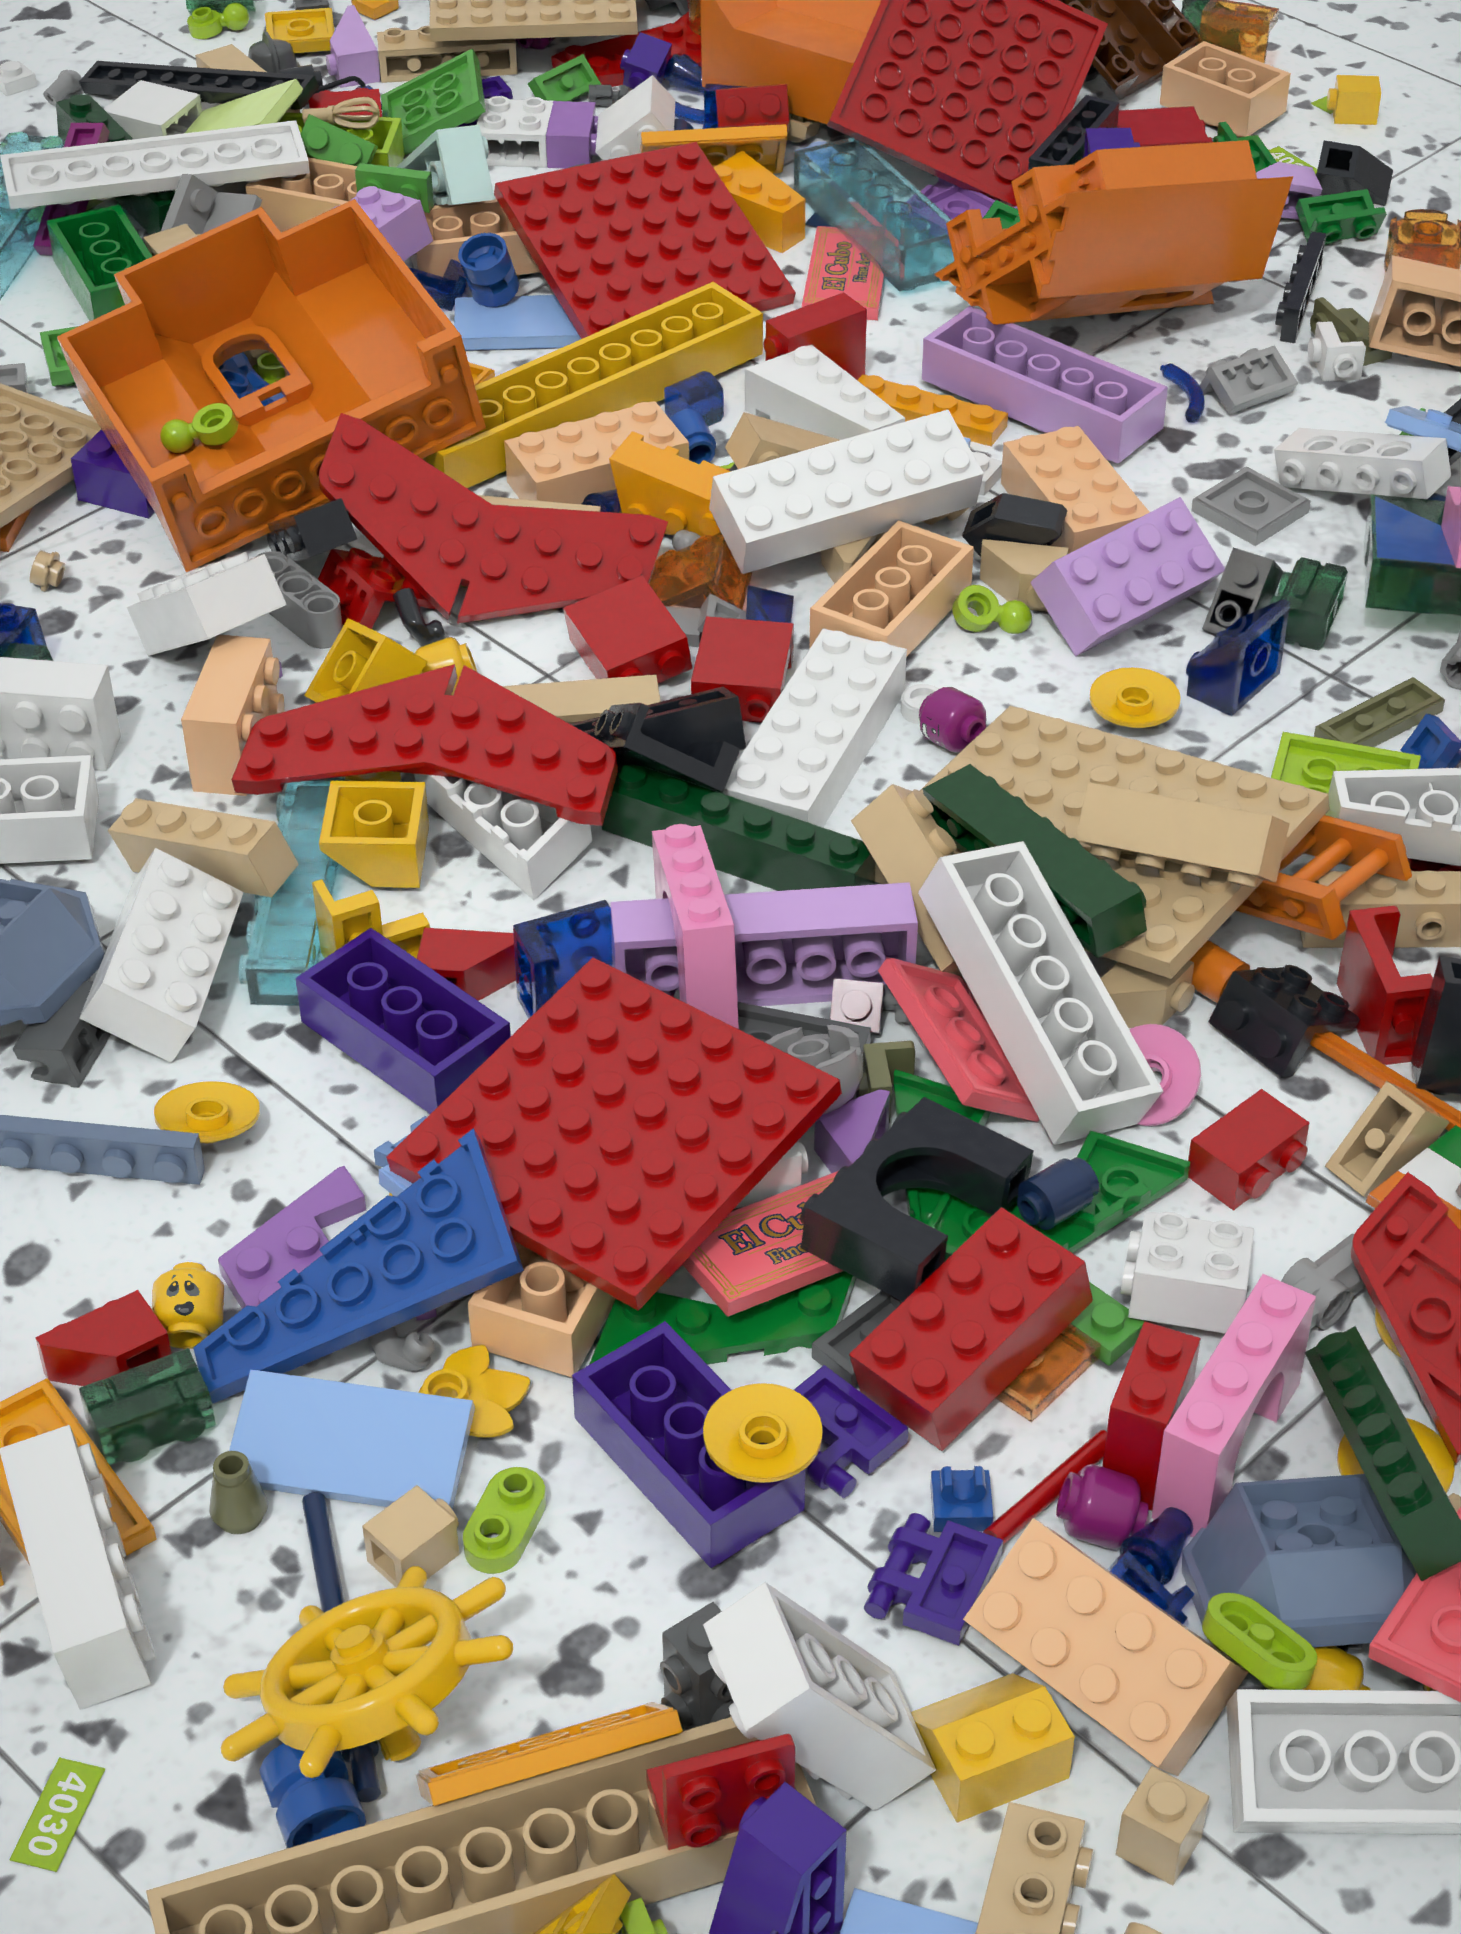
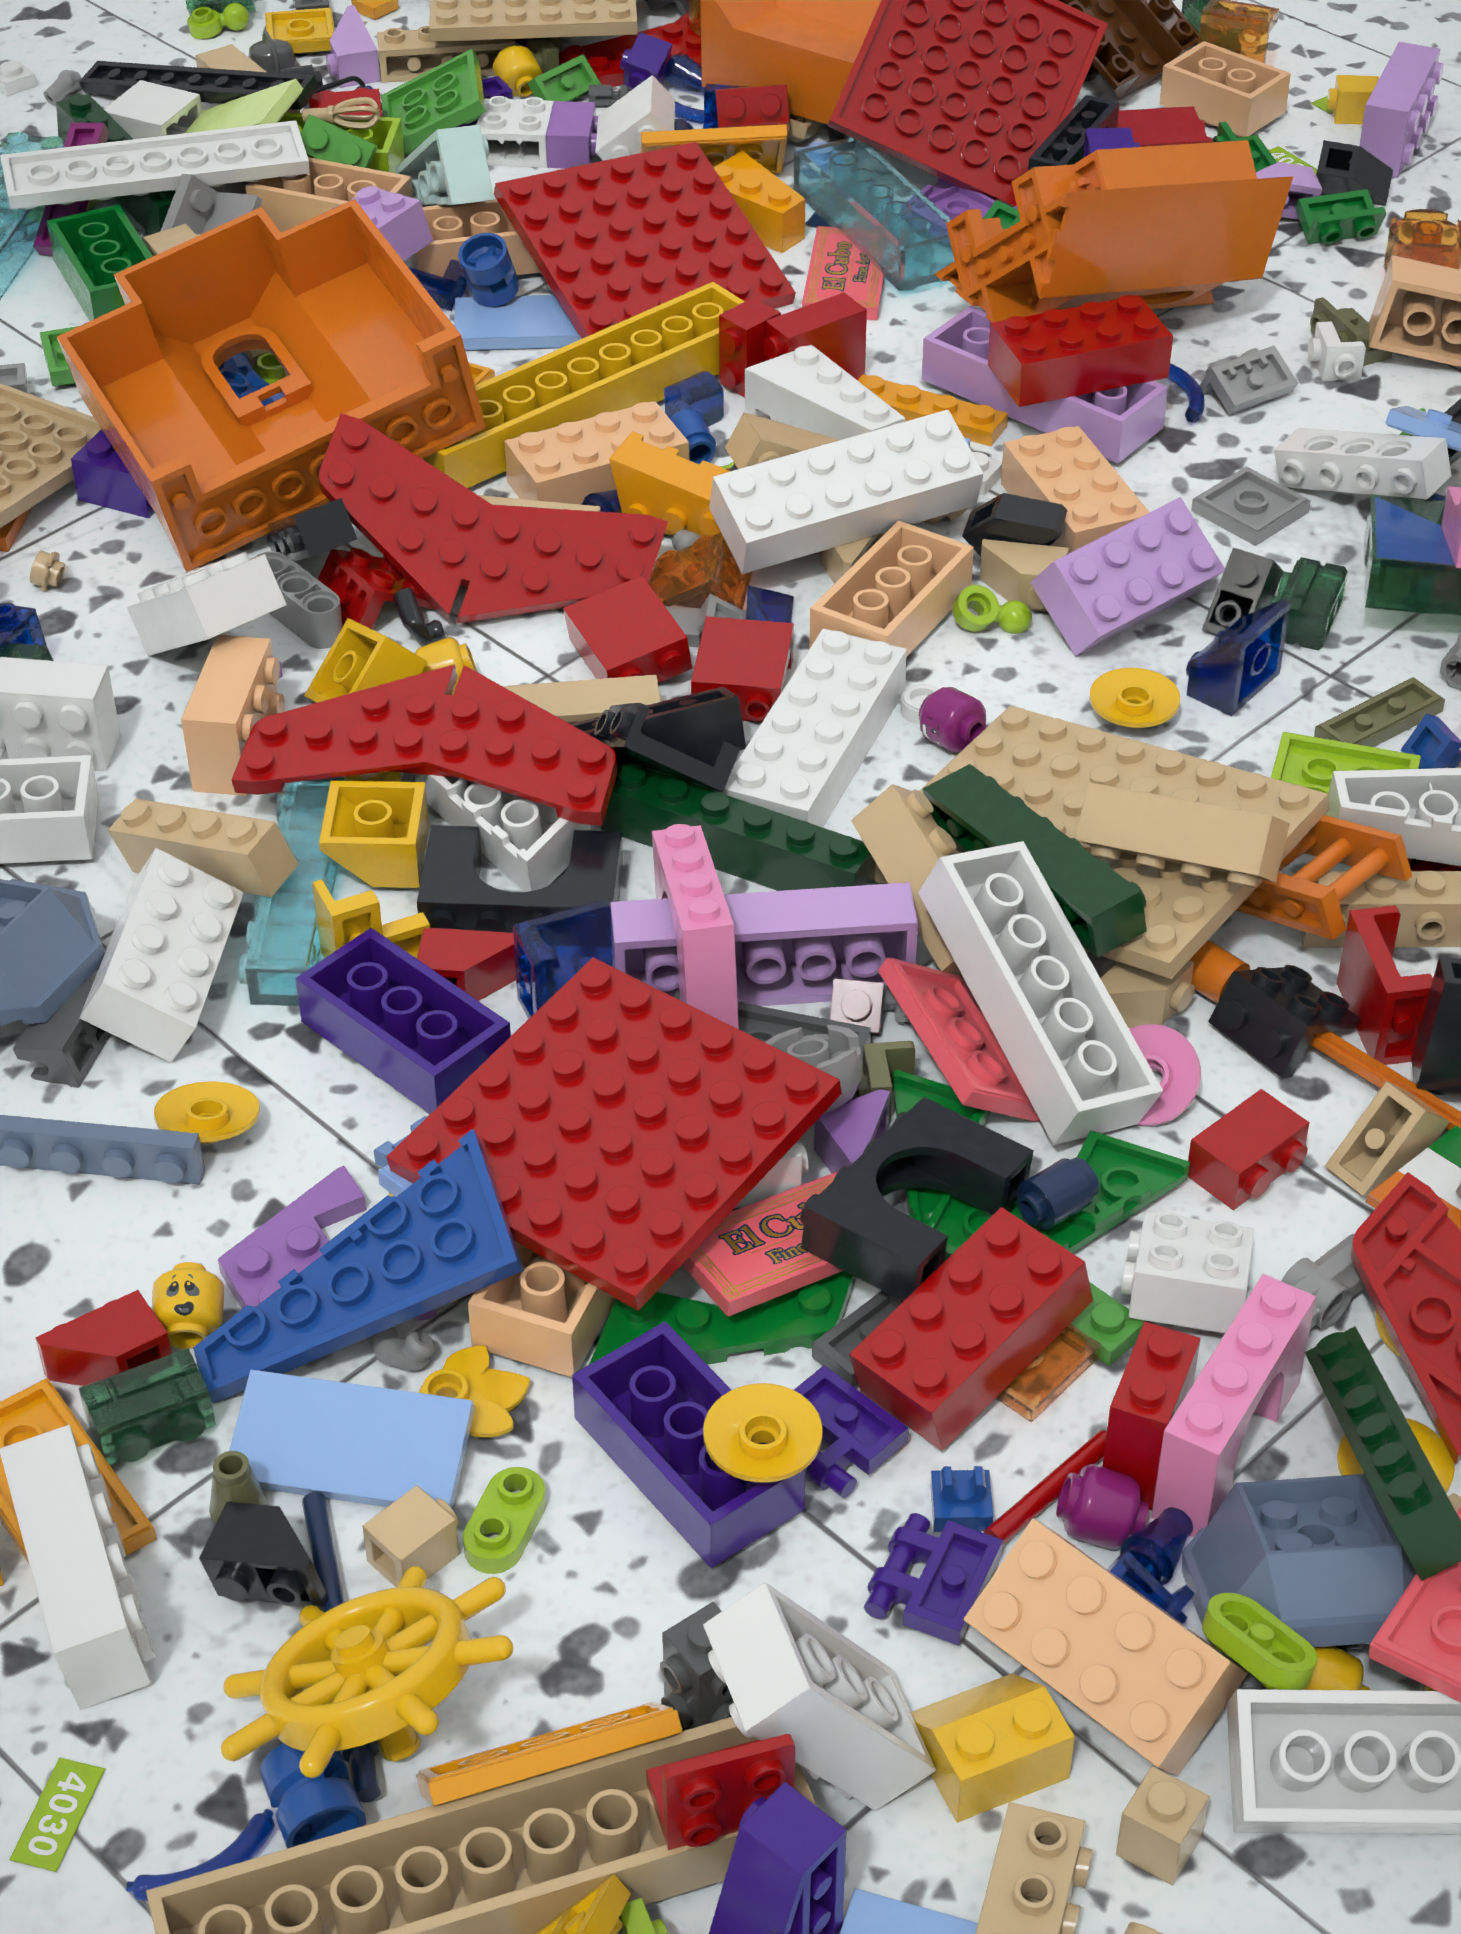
(211, 424): lime plate -> none
(240, 1850): none -> clear blue piece
(260, 1558): none -> black slope
(407, 182): bright green plate -> none
(458, 899): none -> black arch
(517, 68): none -> yellow head
(546, 51): none -> olive bracket
(741, 341): none -> red brick
(1079, 350): none -> red brick
(1300, 287): black plate -> none
(1402, 105): none -> lavender brick

